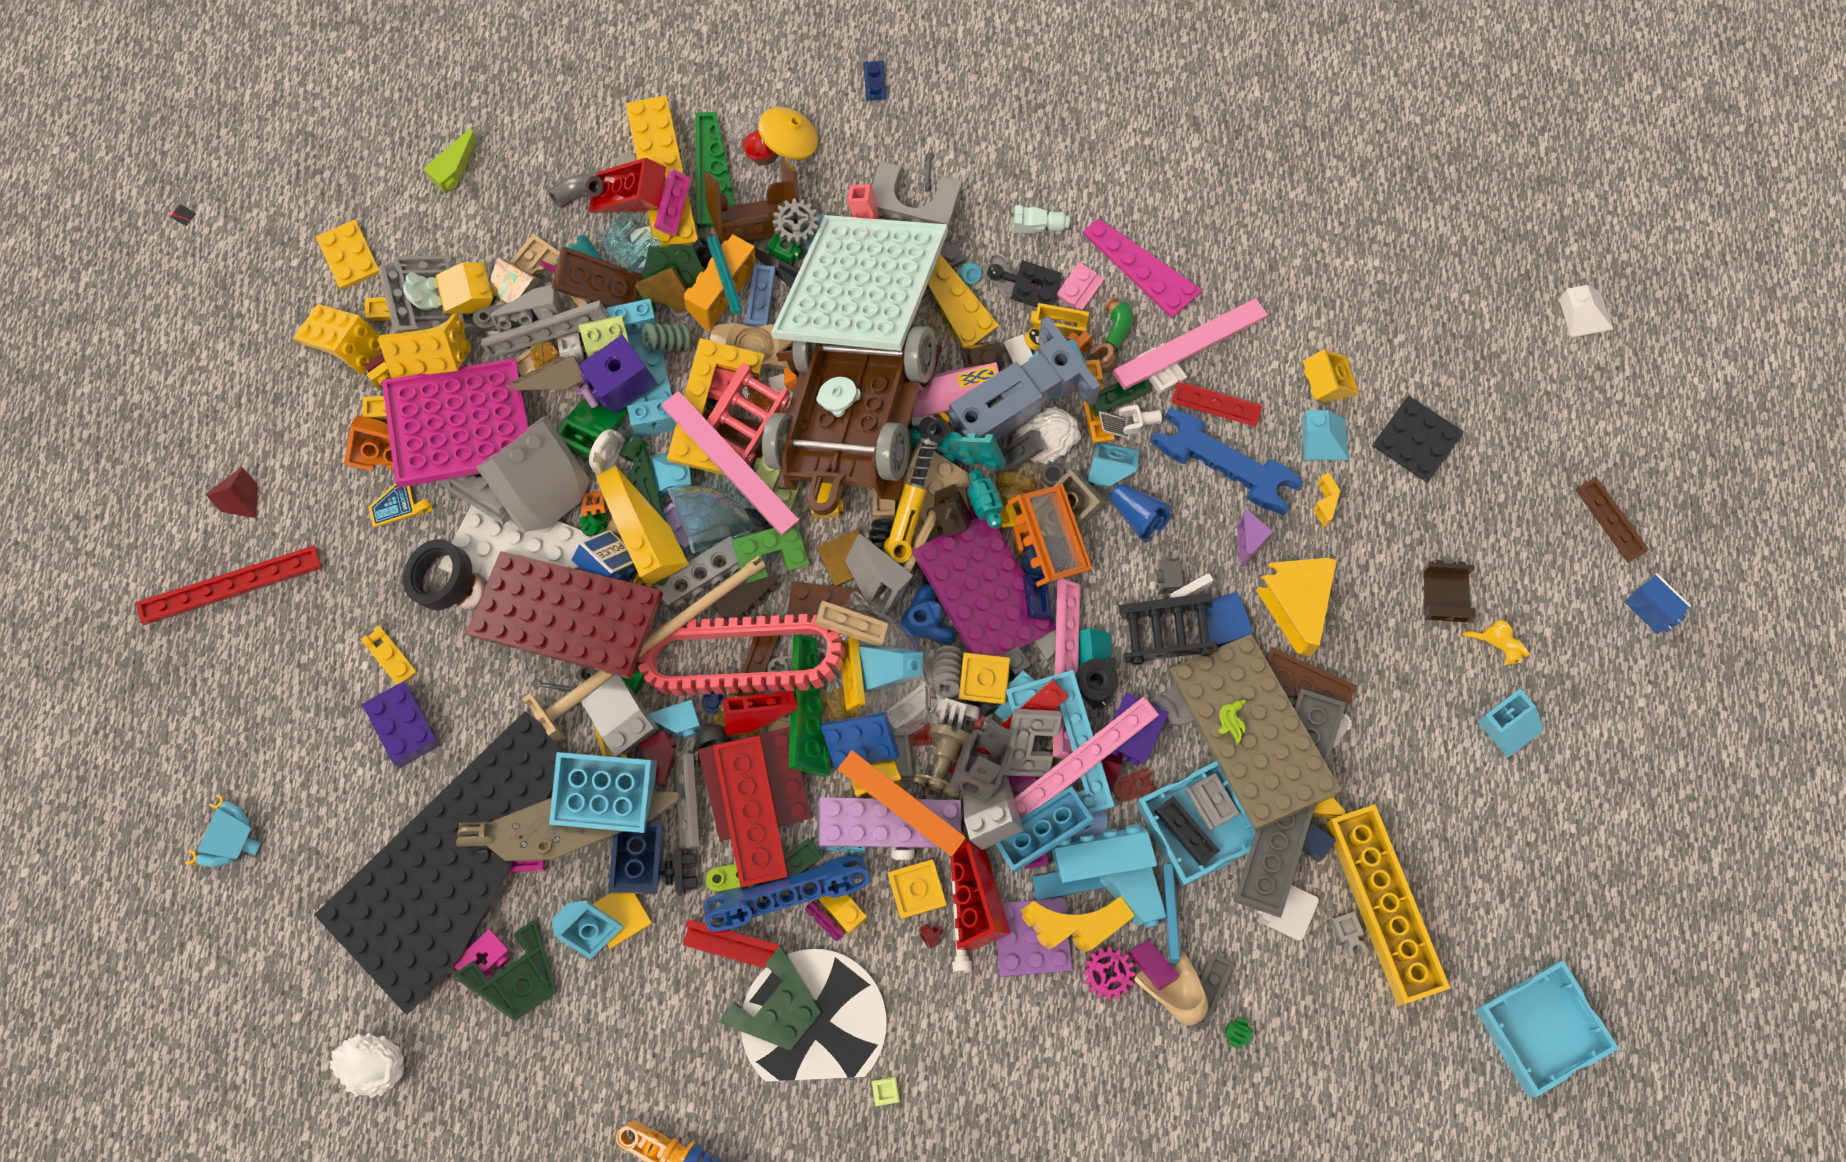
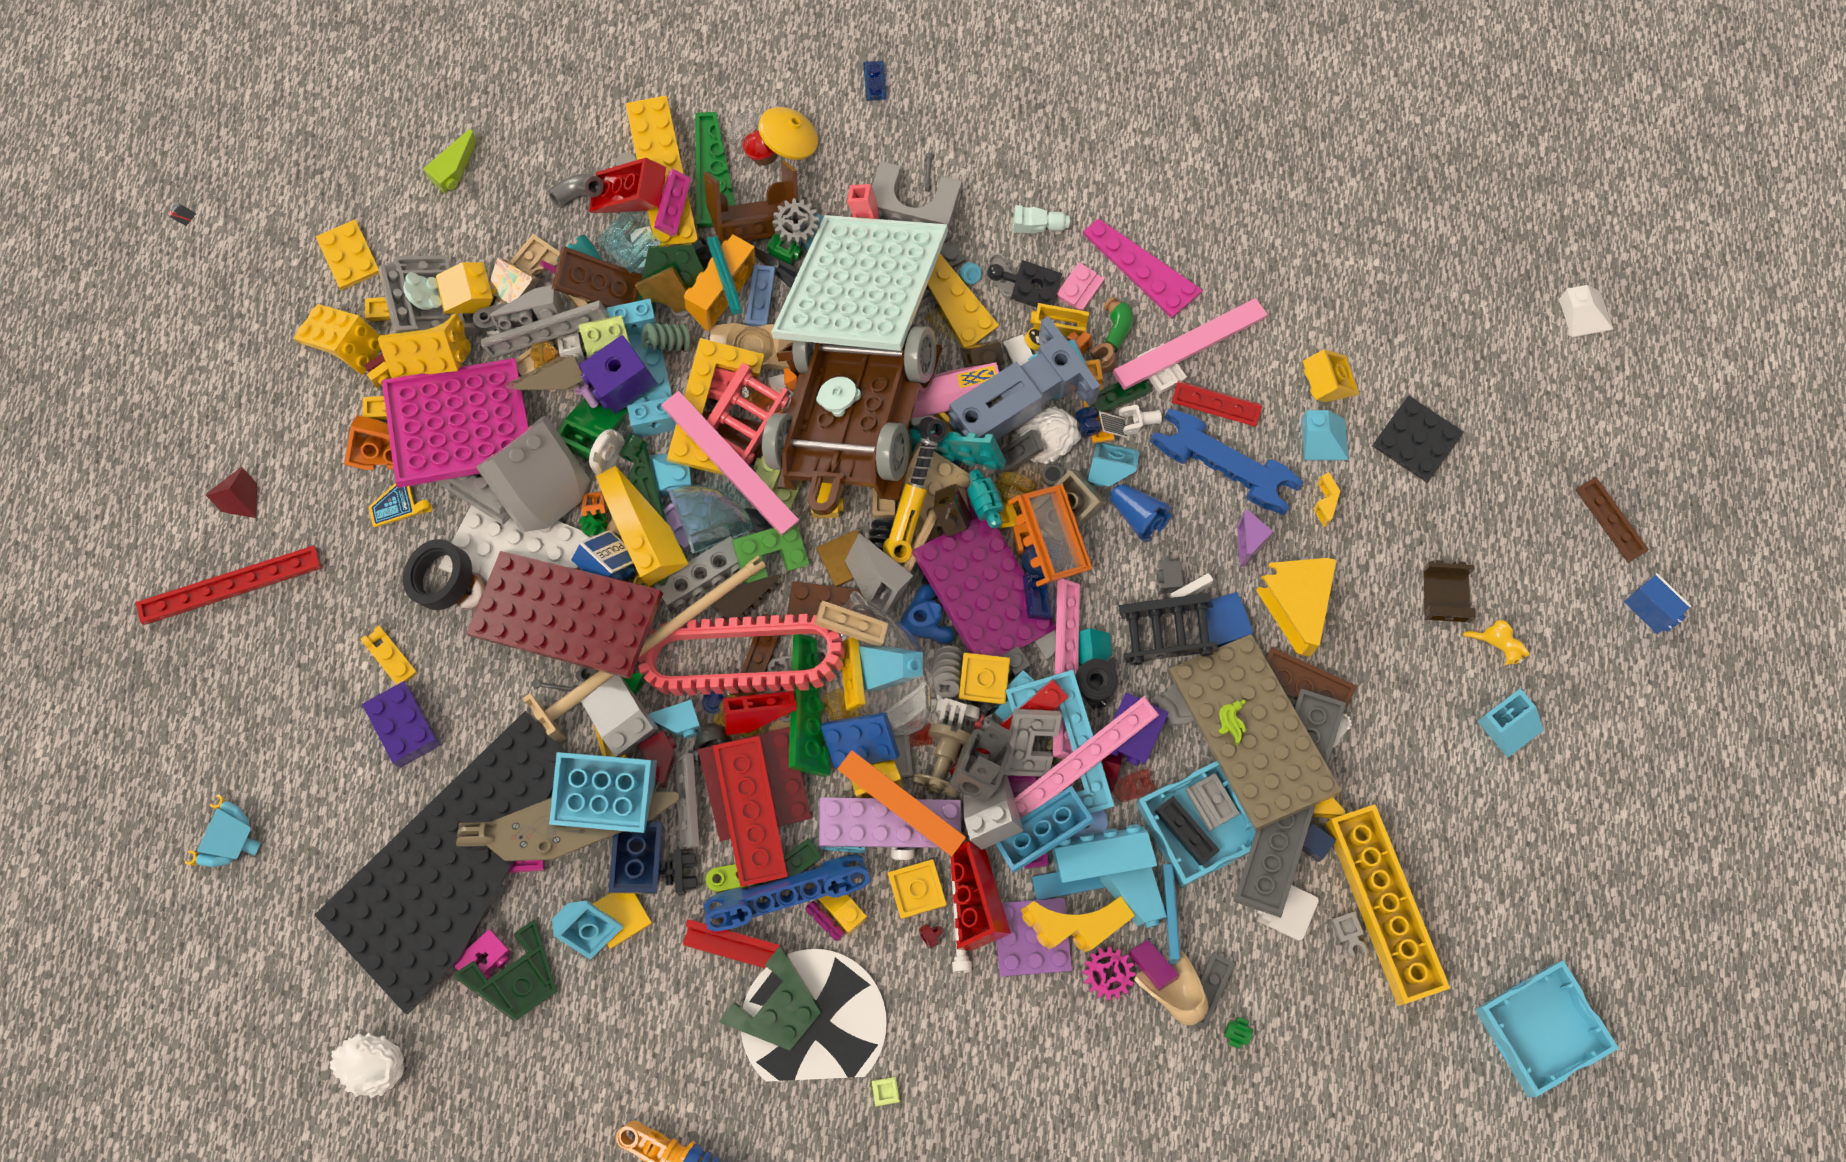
(1088, 421): none -> clear blue wheel

